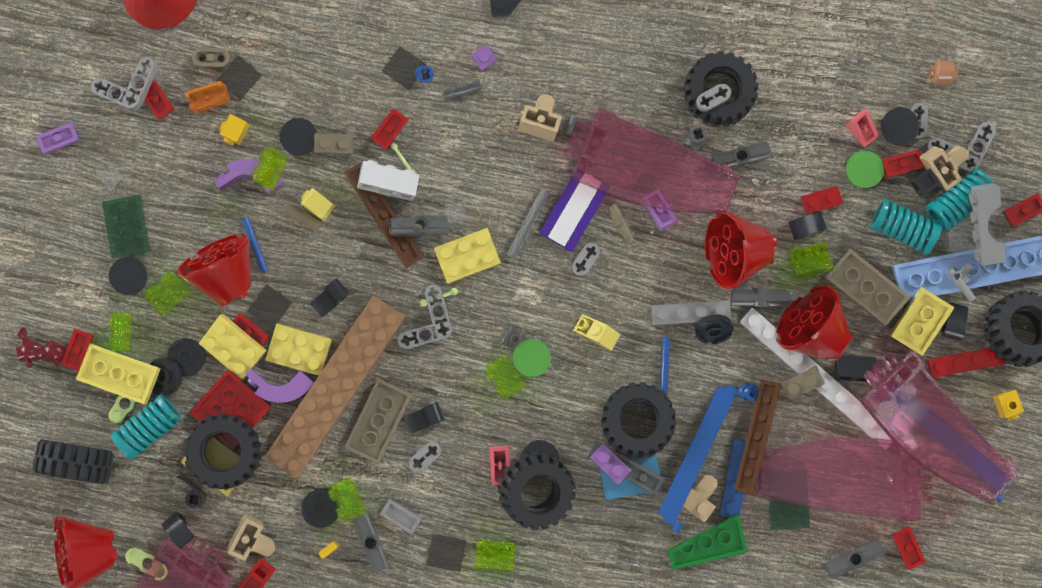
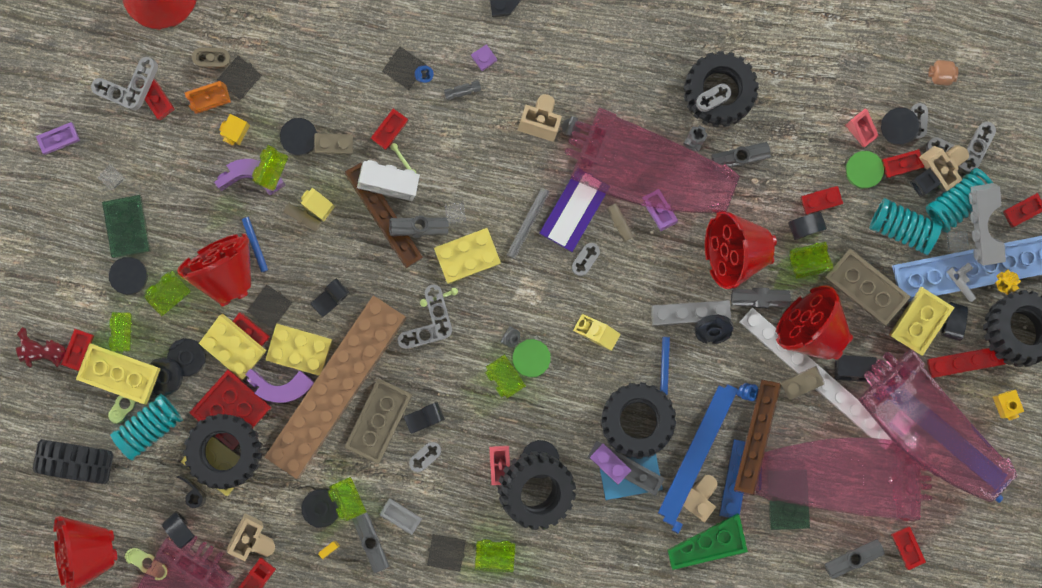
(1007, 282): none -> yellow gear

